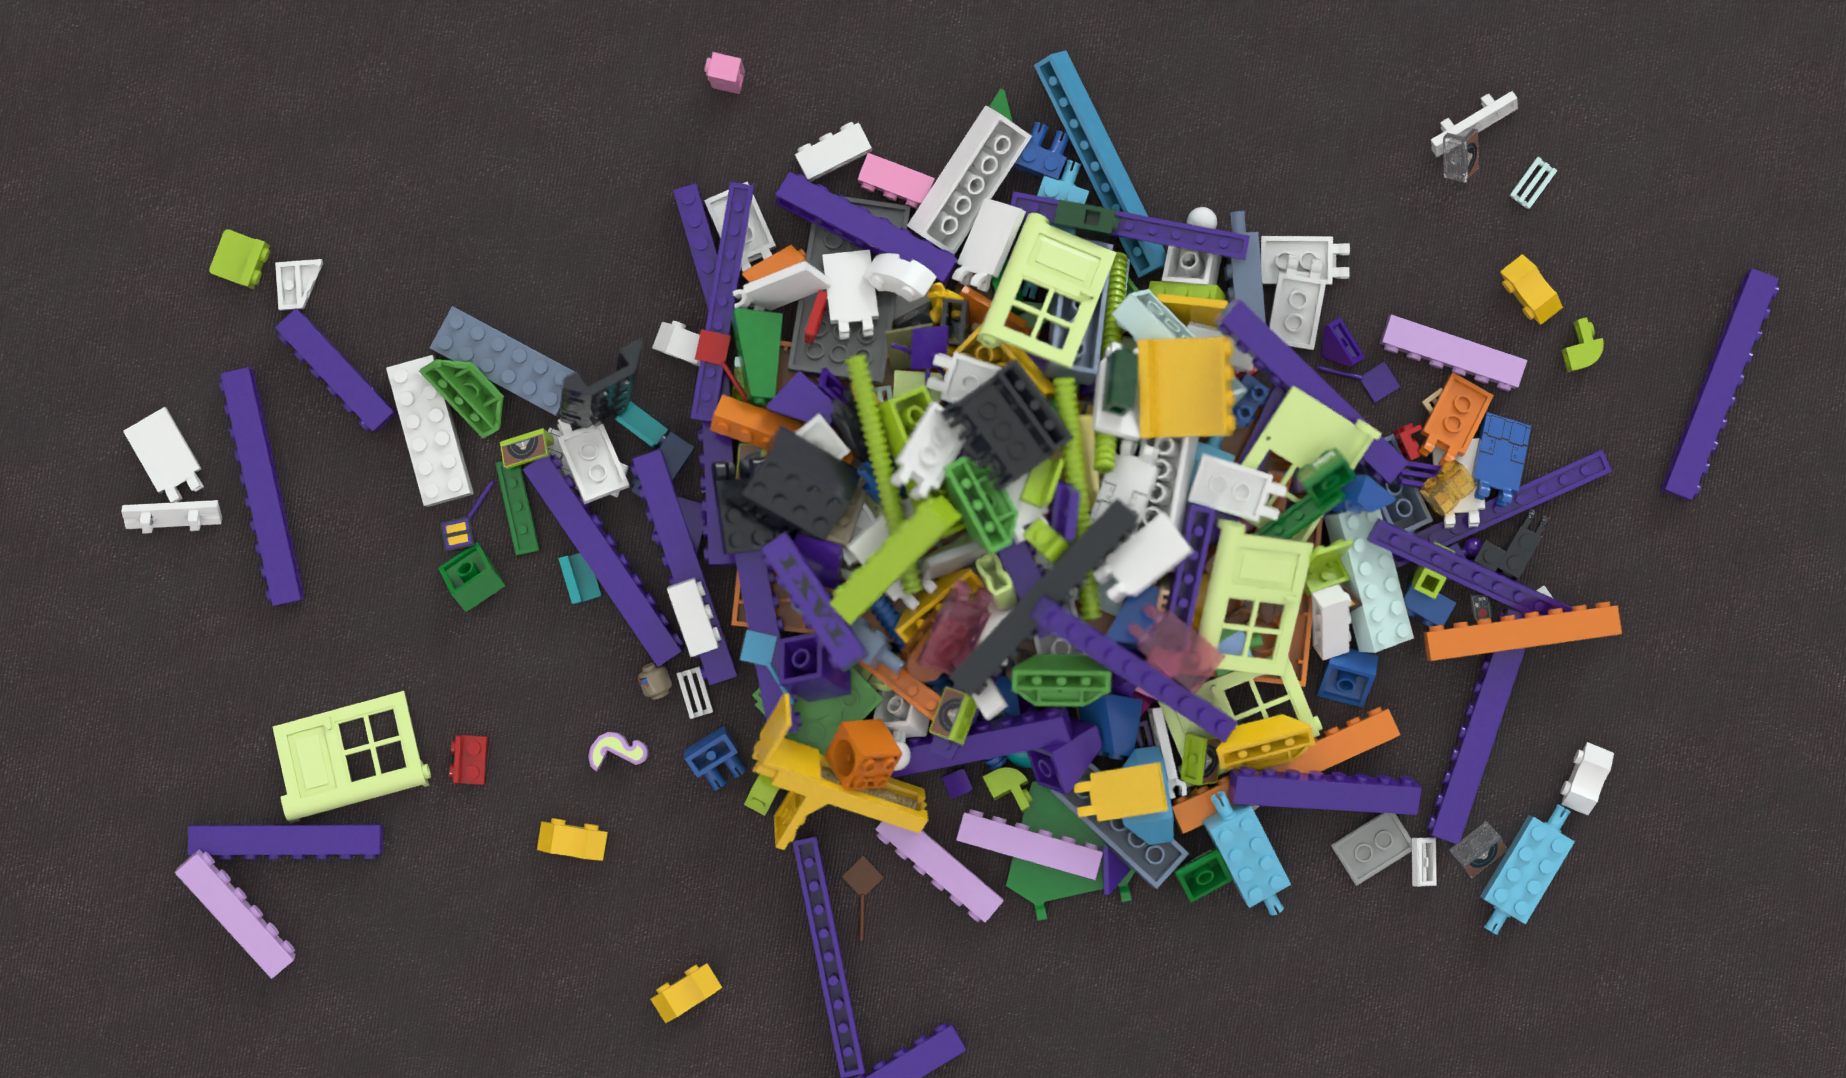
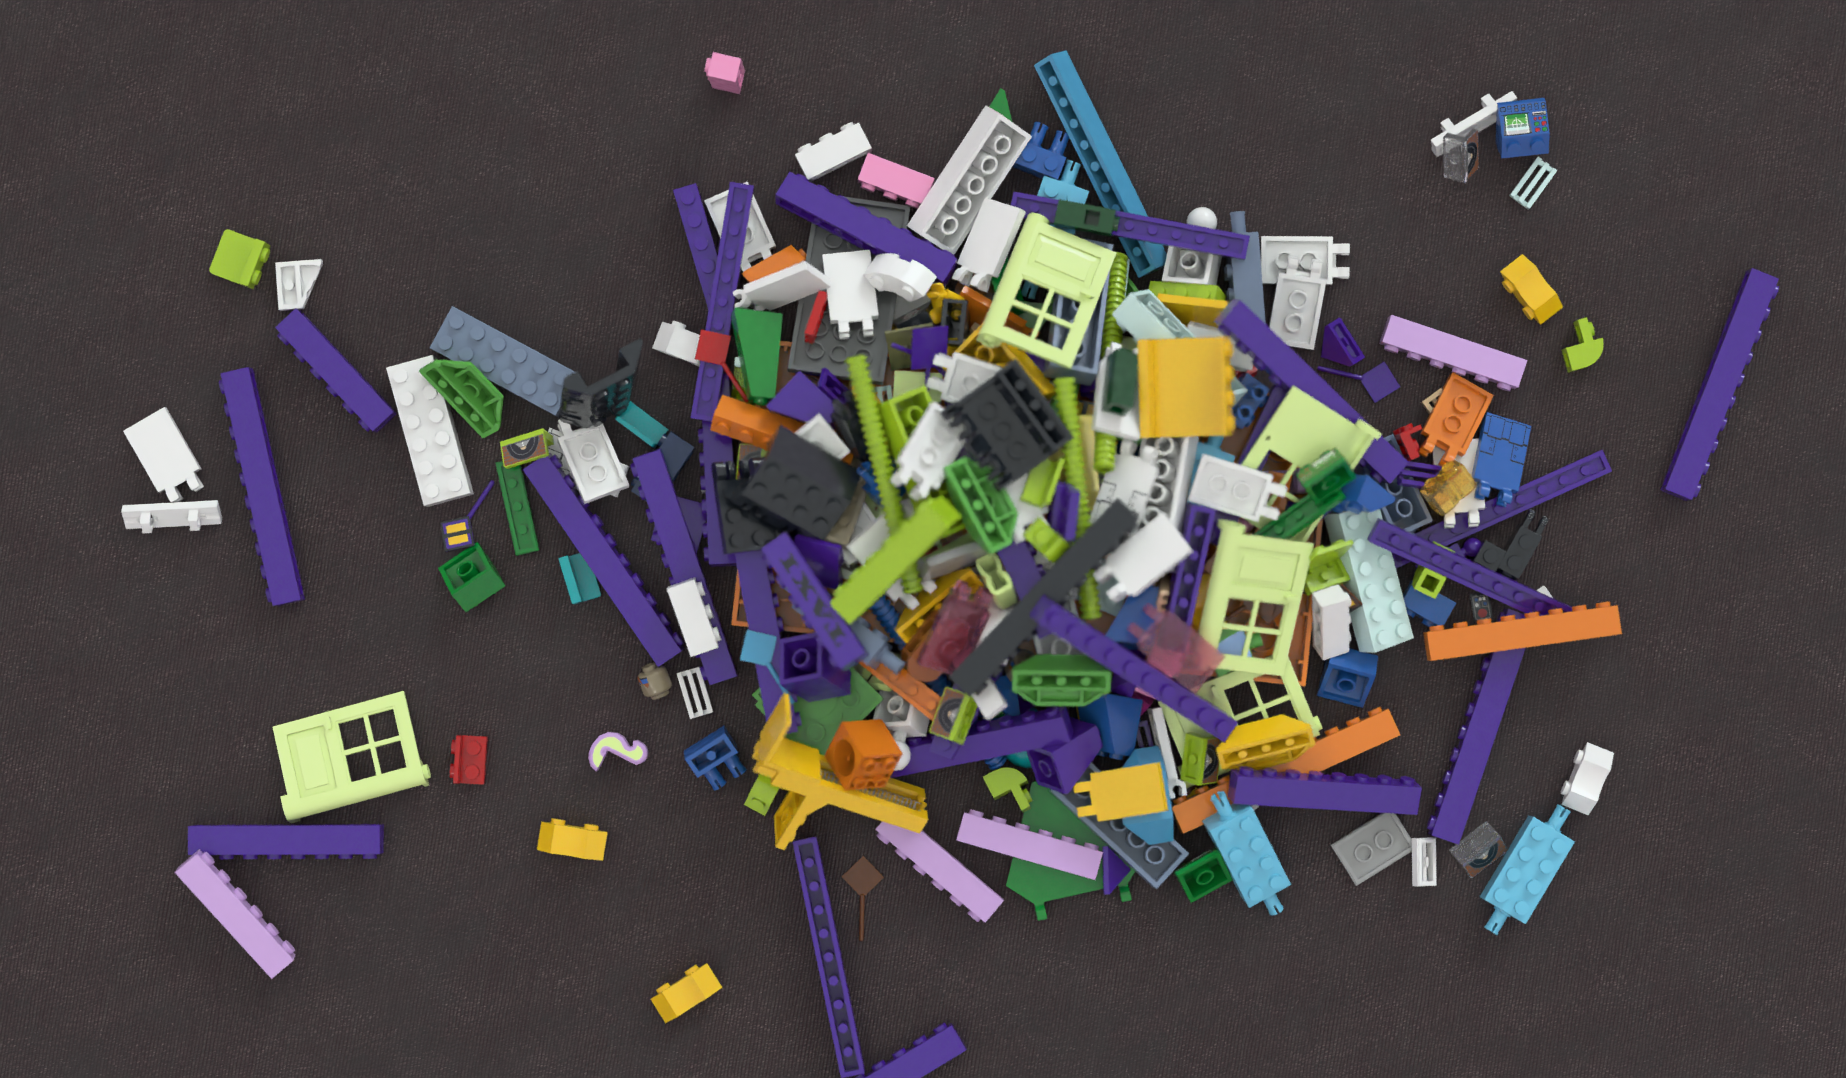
(957, 783): dark purple slope -> none
(1522, 128): none -> blue slope

